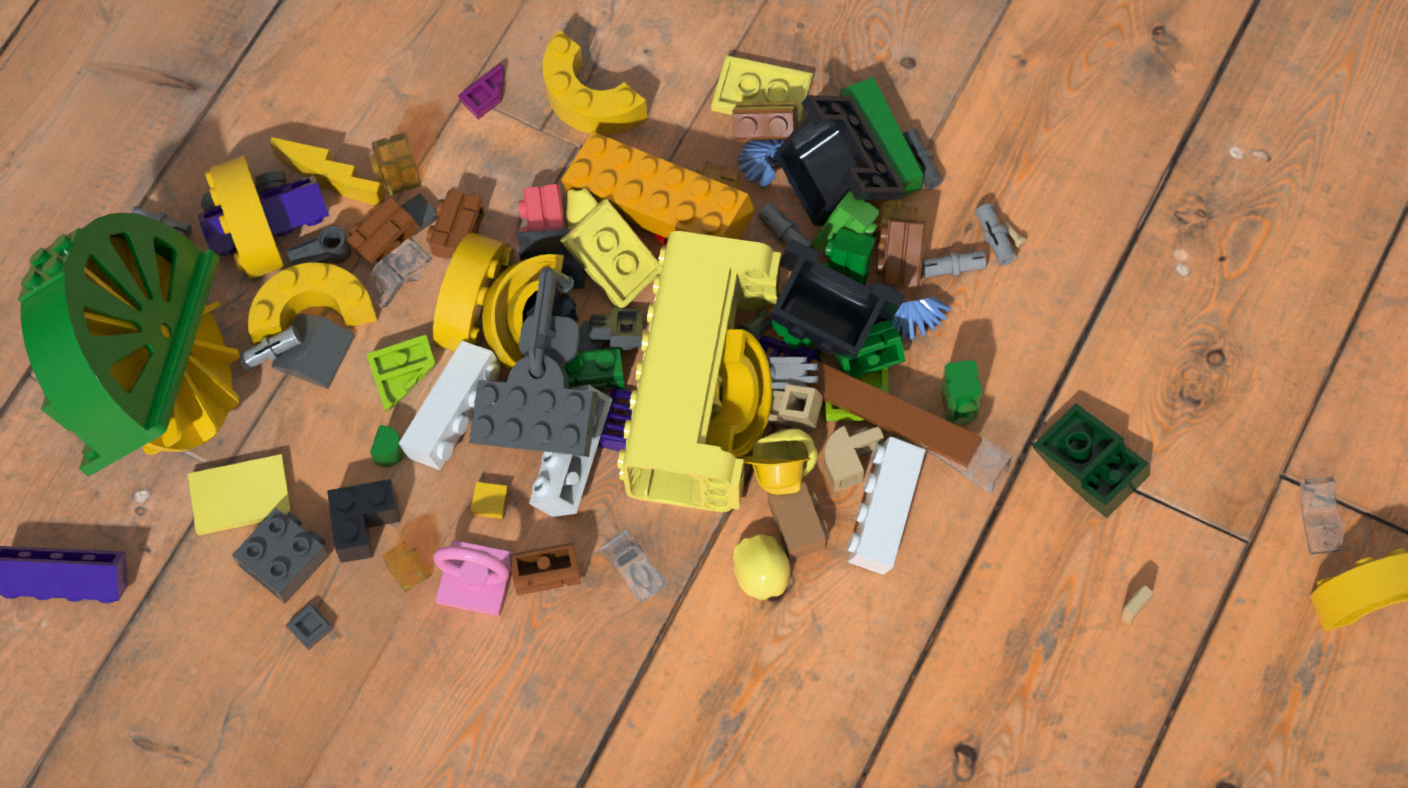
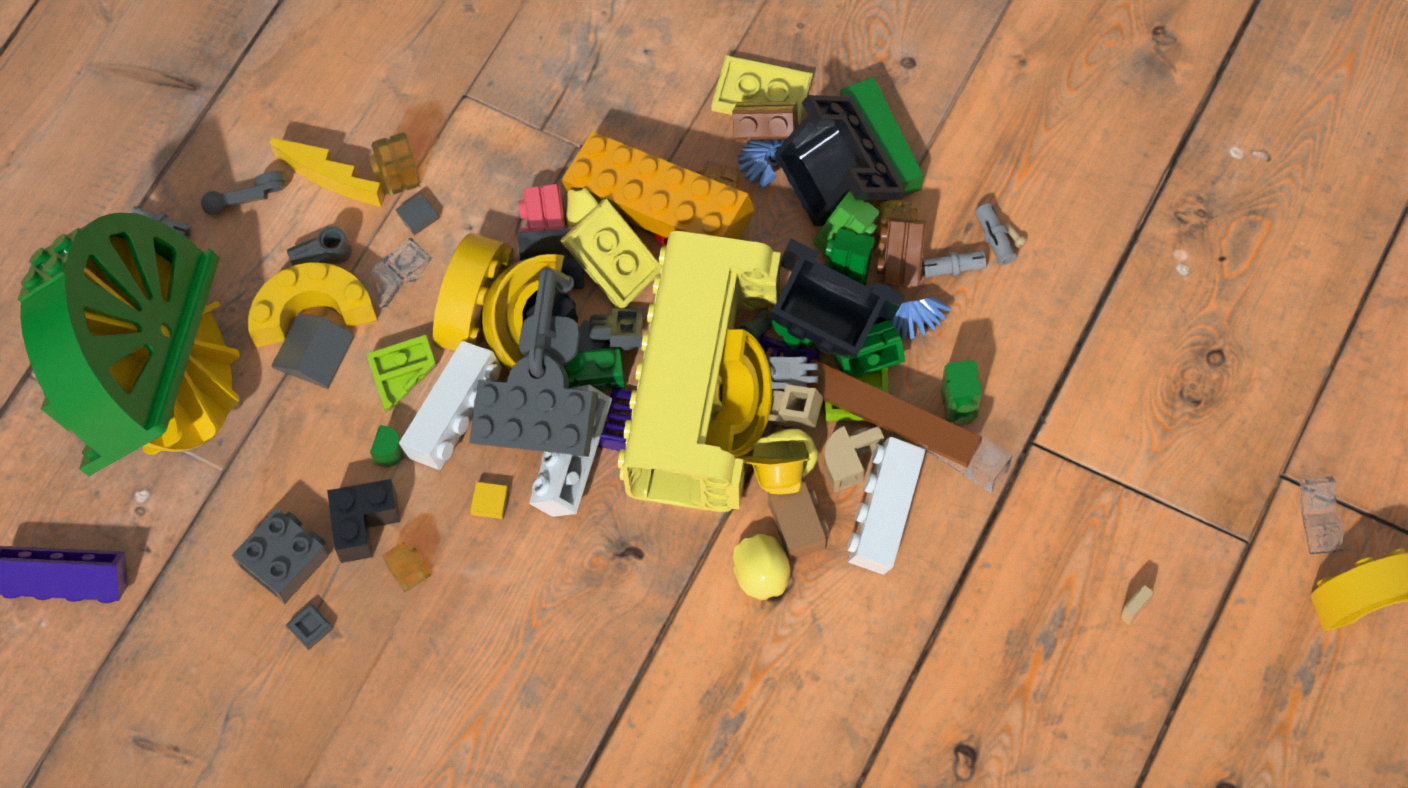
(238, 494): light yellow tile -> none
(244, 217): yellow brick -> none
(270, 348): light grey pin -> none
(284, 208): dark purple brick -> none
(382, 231): dark orange brick -> none
(457, 217): dark orange brick -> none
(473, 577): bright pink tile -> none
(484, 93): magenta tile -> none
(544, 568): dark orange brick -> none
(583, 107): yellow brick -> none
(633, 566): clear slope -> none
(782, 226): light grey pin -> none
(924, 159): dark grey pin -> none
(1092, 459): dark green slope -> none

